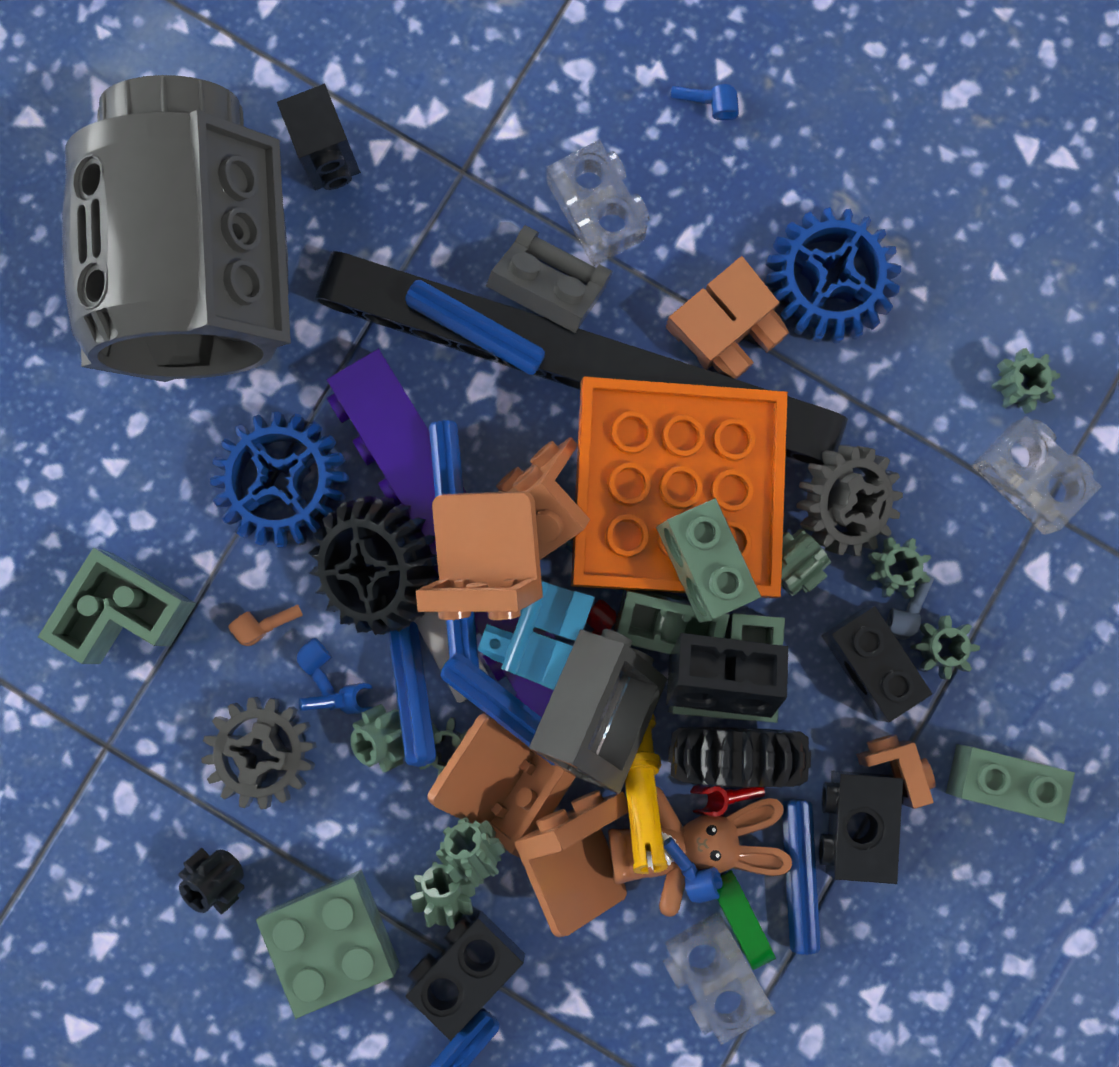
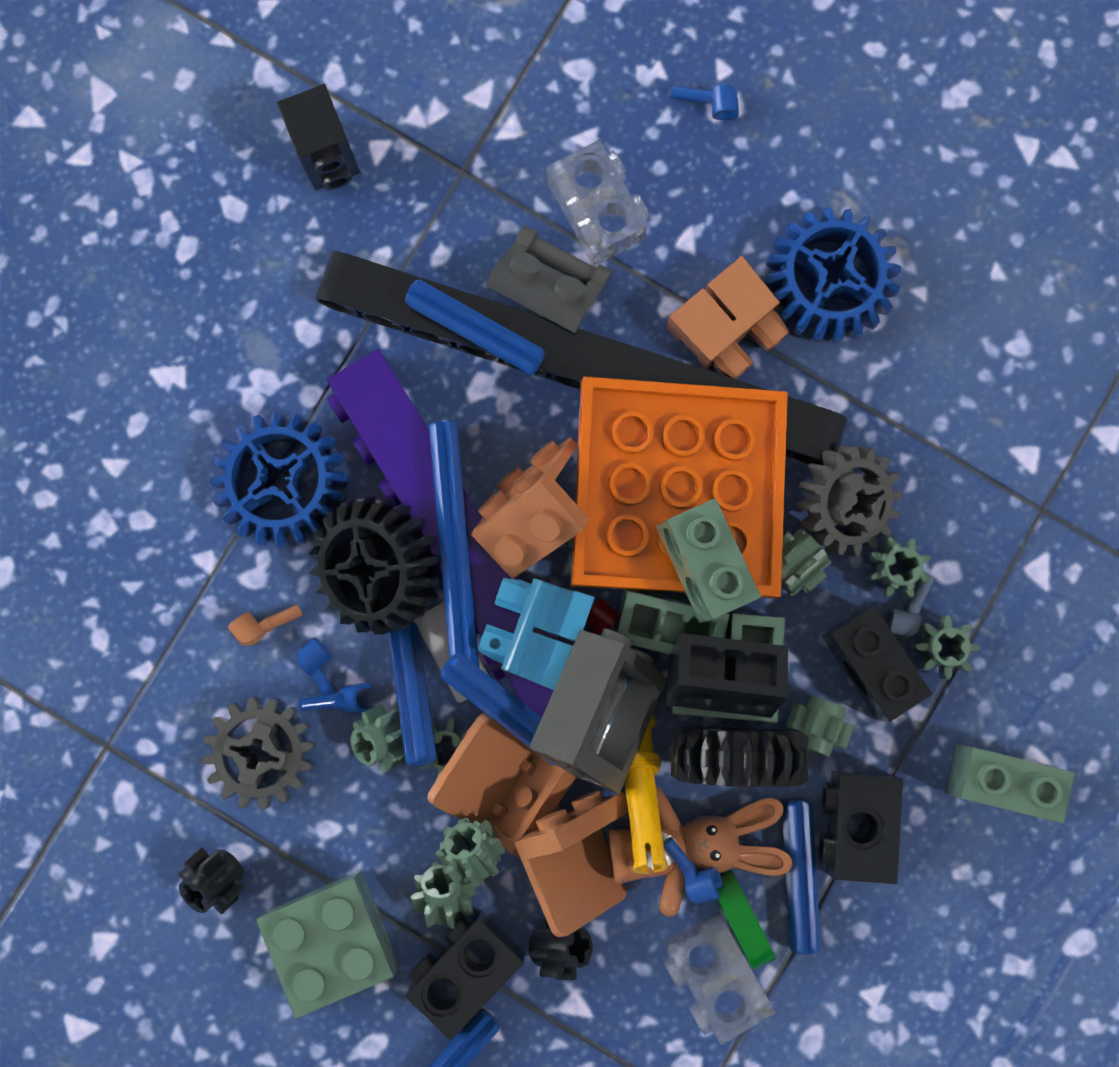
(104, 600): sand green brick -> none
(174, 234): dark grey piece -> none
(484, 556): nougat bracket -> none
(560, 955): none -> black gear
(720, 799): red hand -> none
(822, 724): none -> sand green gear
(905, 764): nougat bracket -> none
(1029, 486): clear brick -> none
(1038, 384): sand green gear -> none

